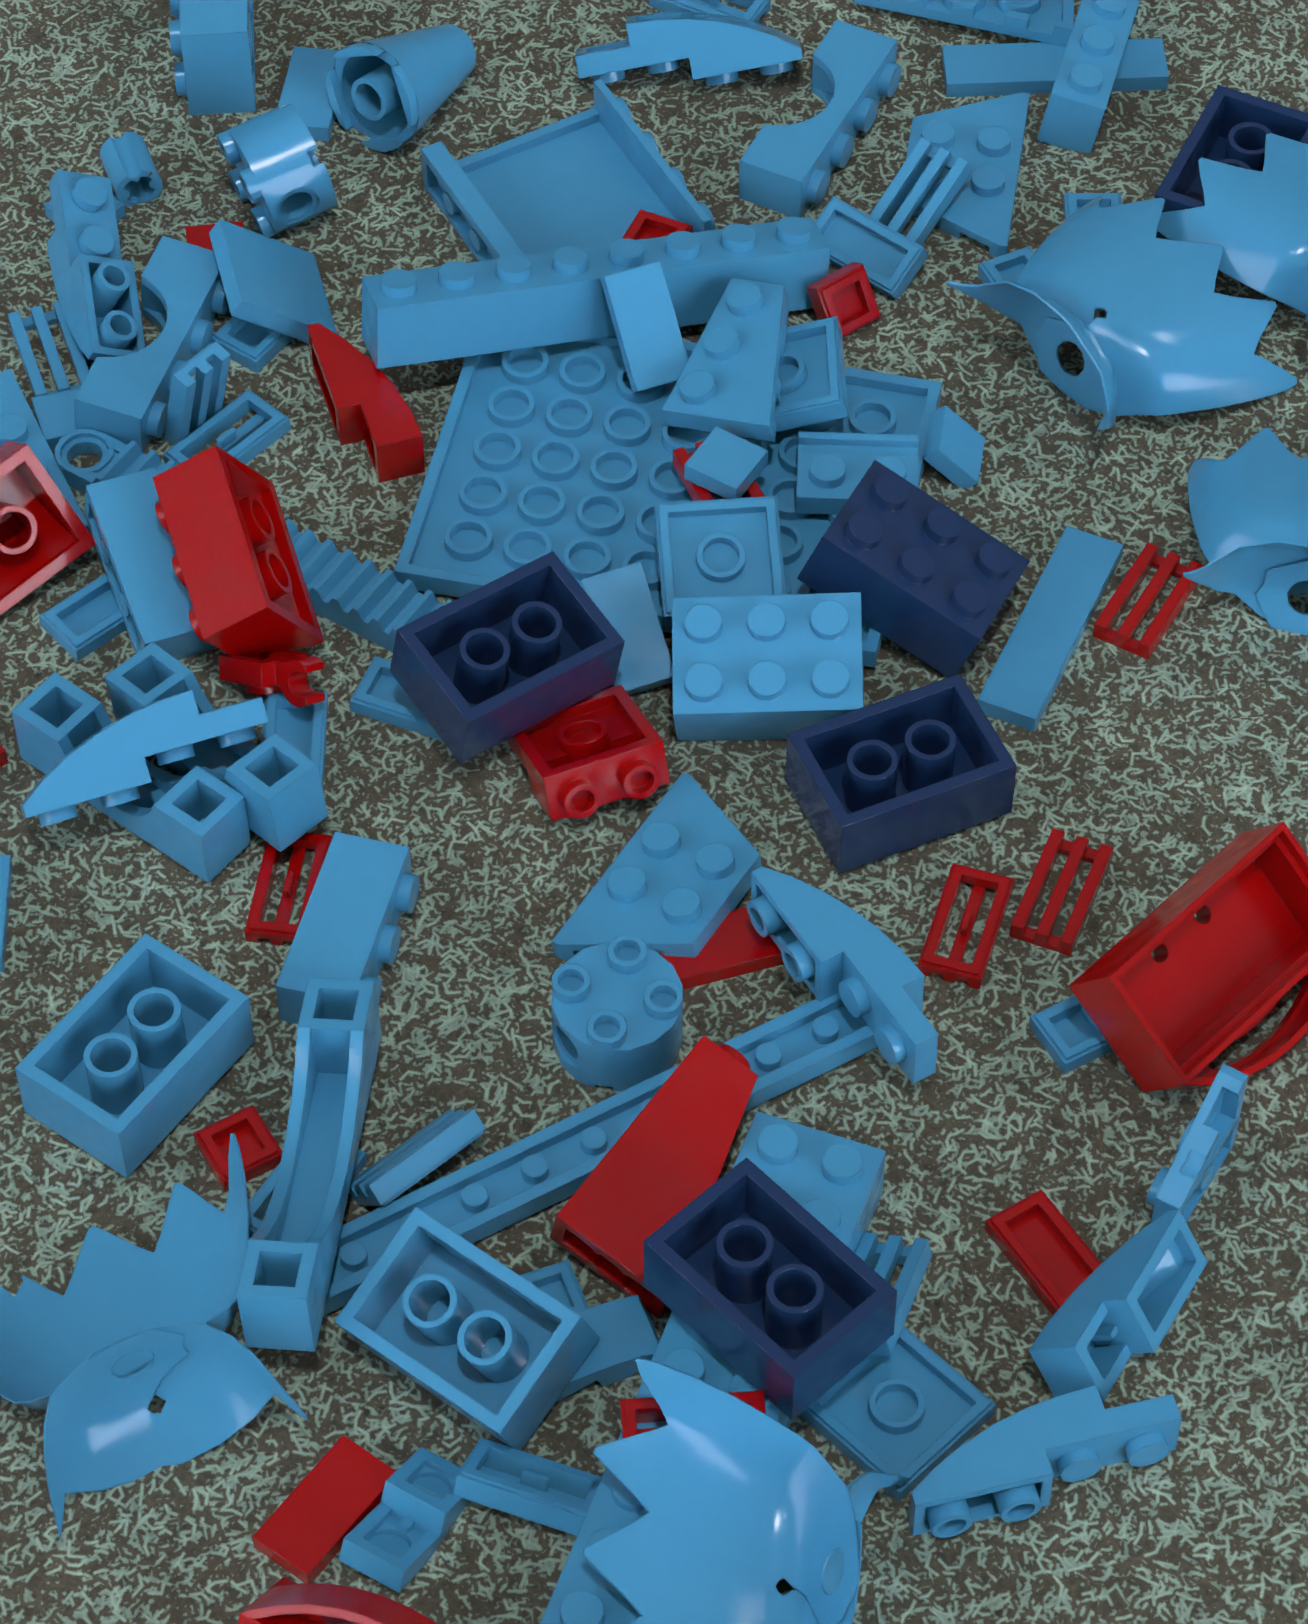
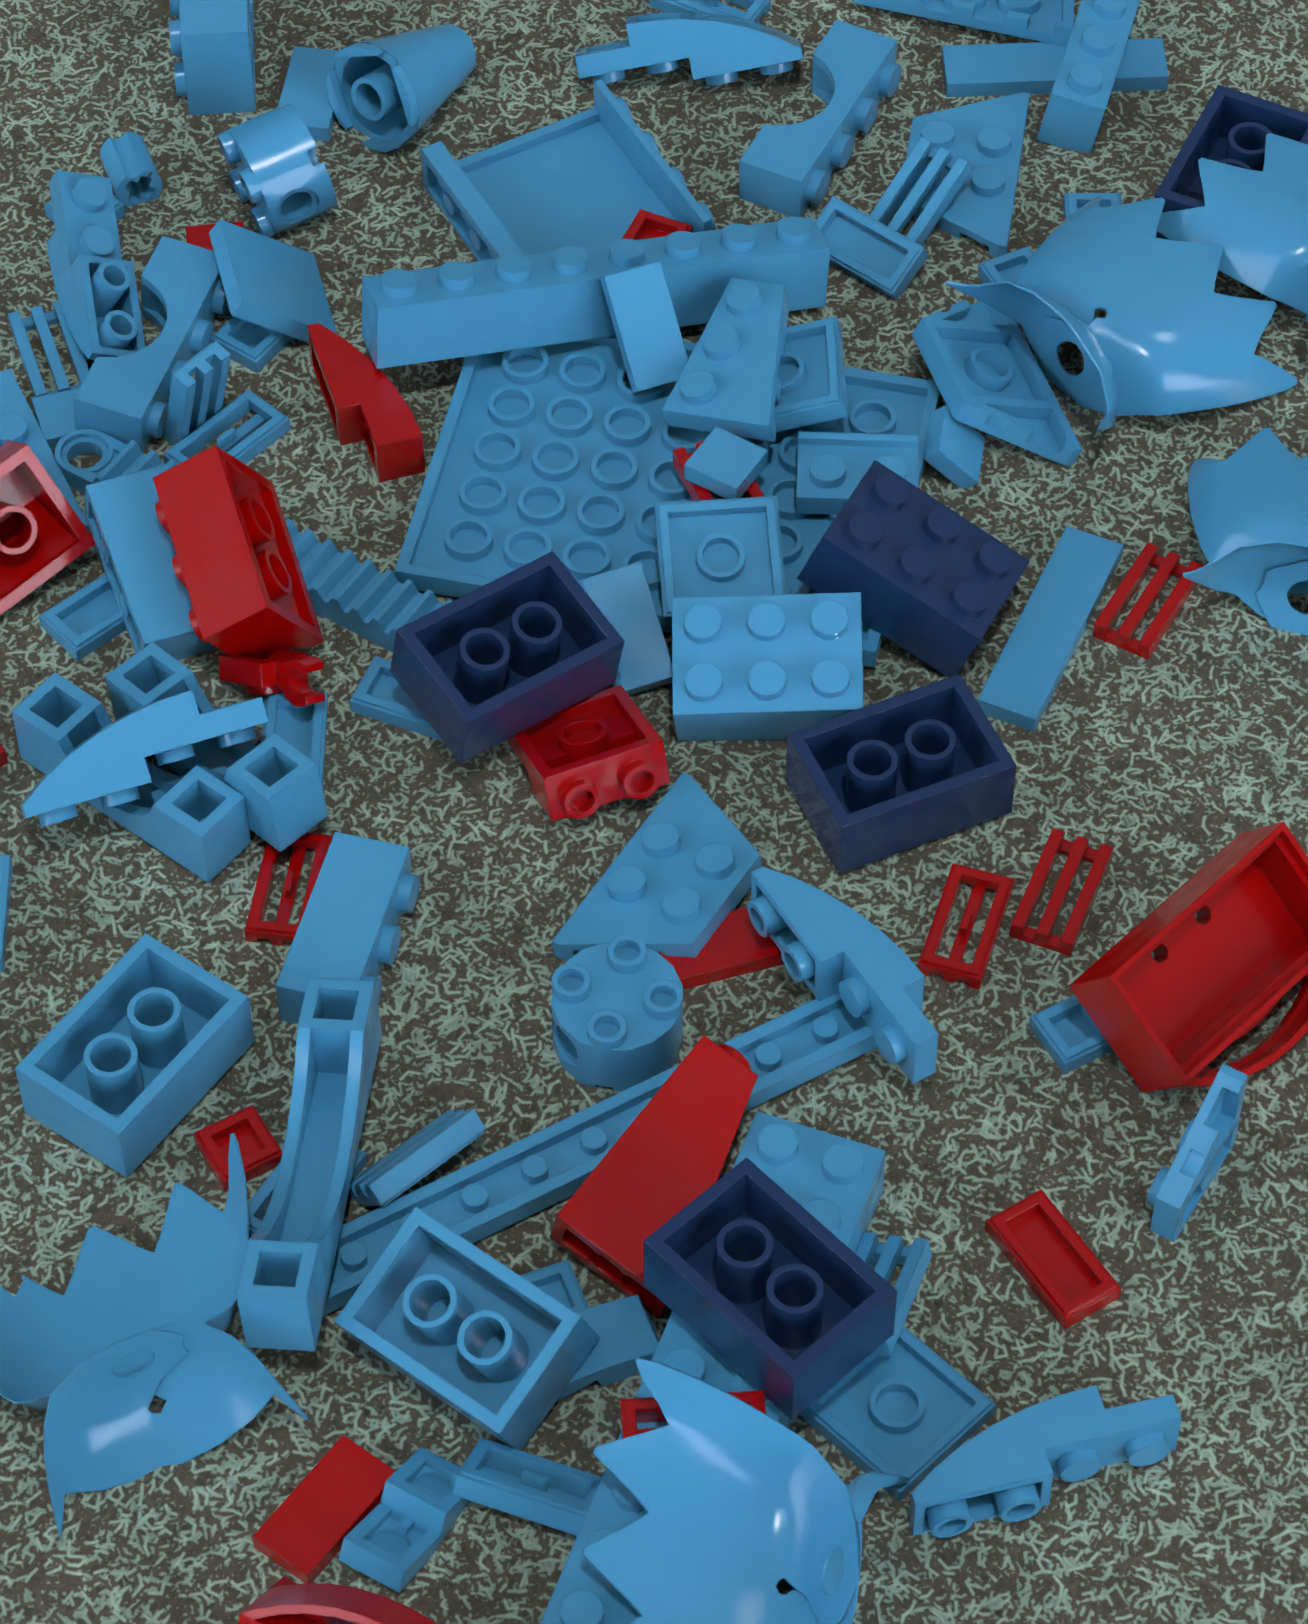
(845, 295): red tile -> none
(994, 379): none -> dark azure wing
(1120, 1308): dark azure slope -> none

